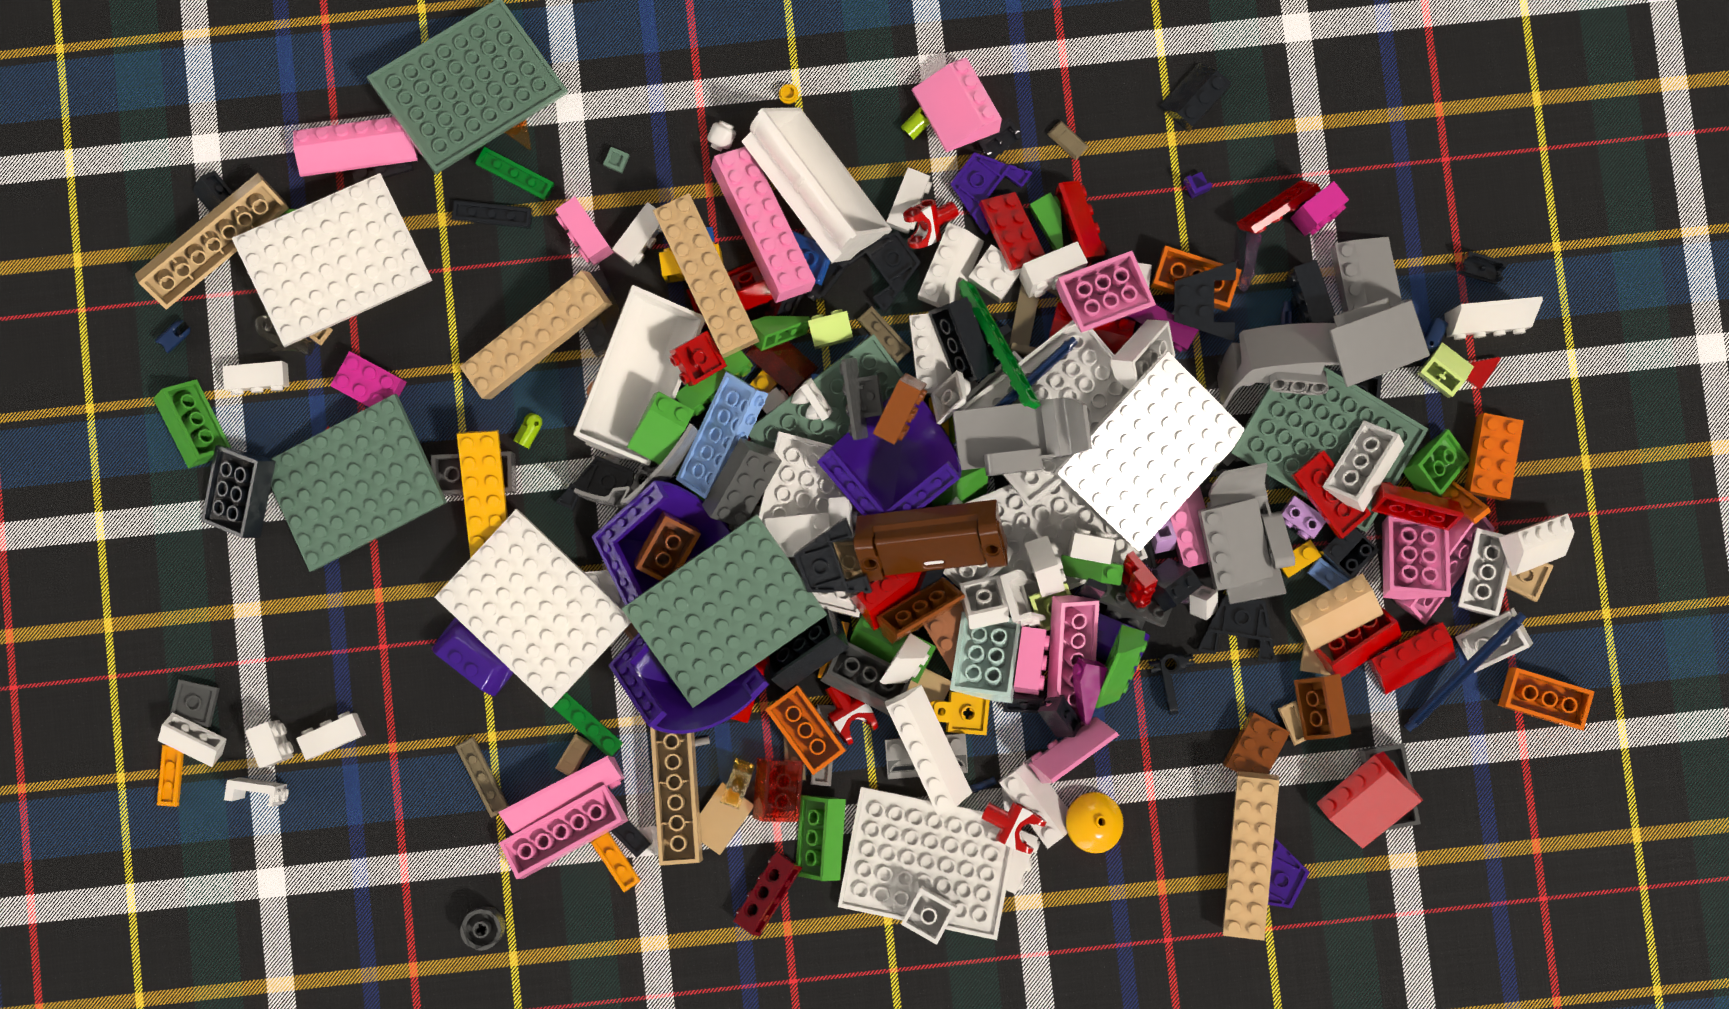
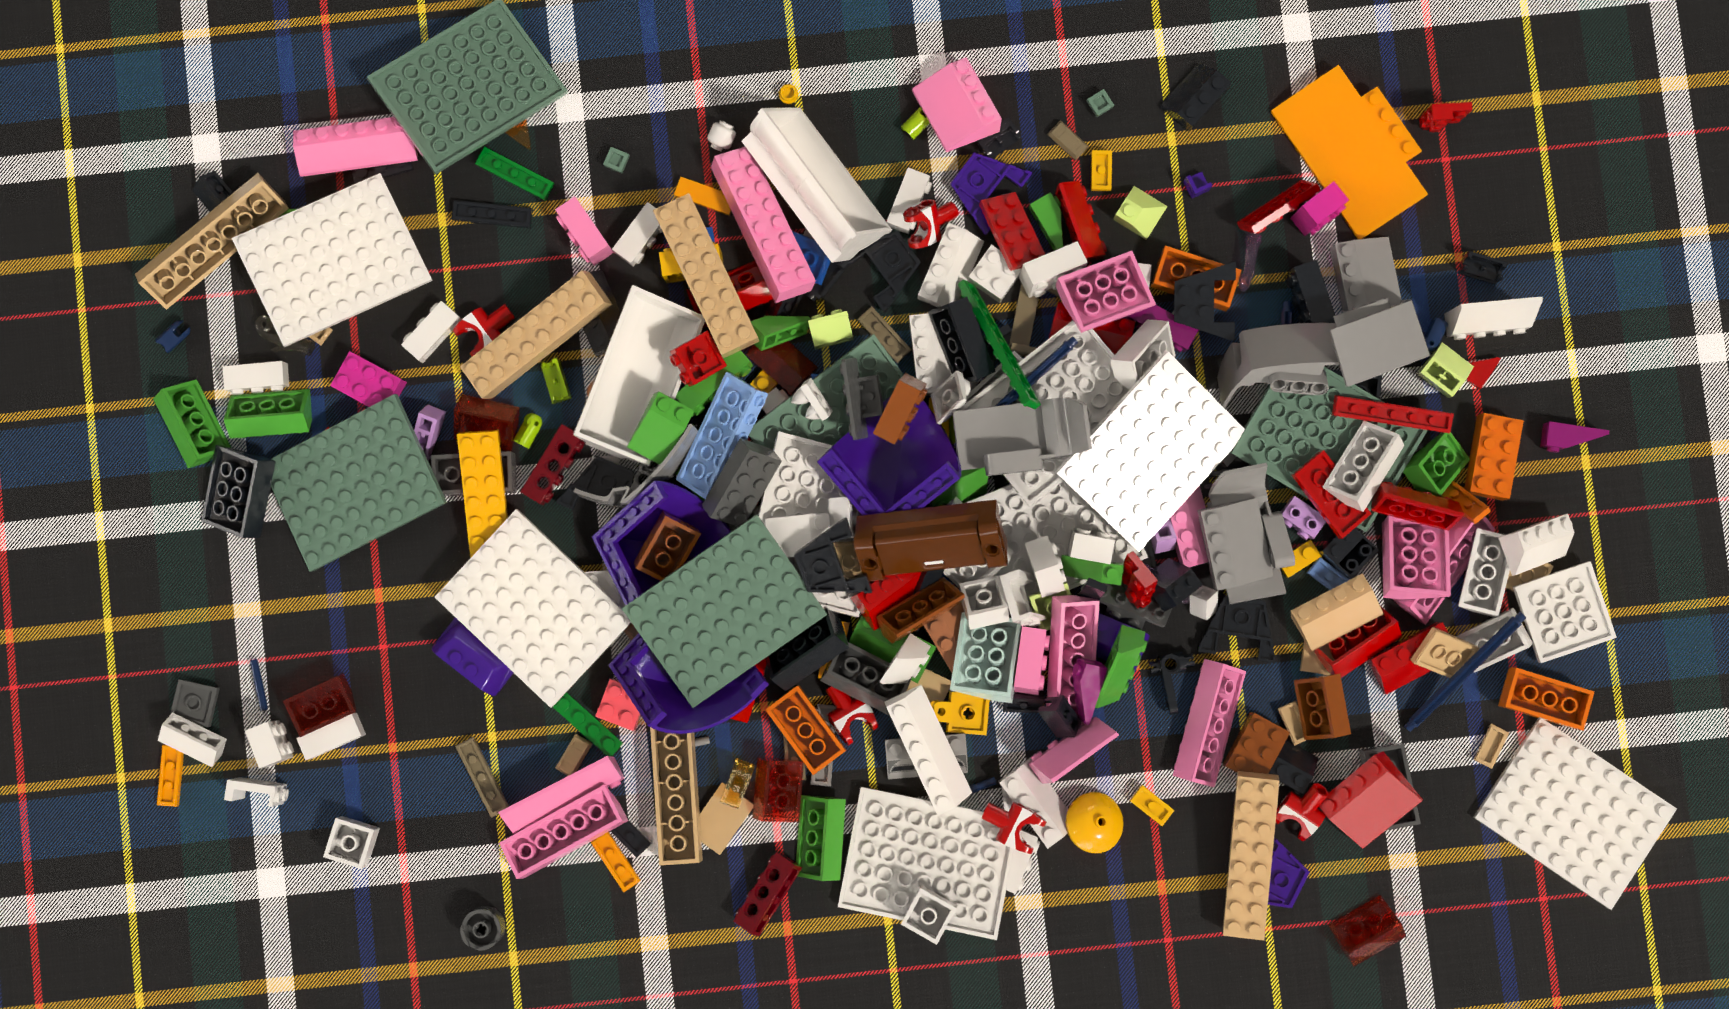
(258, 683): none -> dark blue piece
(268, 413): none -> bright green slope
(320, 705): none -> clear red slope
(351, 842): none -> white brick
(428, 428): none -> lavender slope
(431, 331): none -> white brick
(479, 414): none -> clear red slope
(485, 326): none -> red connector
(542, 470): none -> dark red brick
(556, 381): none -> lime hinge
(618, 707): none -> coral brick
(703, 195): none -> light orange tile
(1100, 103): none -> sand green plate
(1101, 170): none -> yellow plate
(1140, 212): none -> yellowish green slope
(1151, 805): none -> yellow plate
(1209, 723): none -> bright pink slope
(1295, 767): none -> black slope
(1304, 810): none -> red connector
(1356, 146): none -> light orange slope
(1367, 930): none -> clear red slope
(1392, 414): none -> red tile
(1439, 115): none -> red plate
(1443, 652): none -> tan tile
(1491, 746): none -> tan tile
(1561, 436): none -> magenta slope
(1564, 612): none -> white plate
(1575, 813): none -> white plate

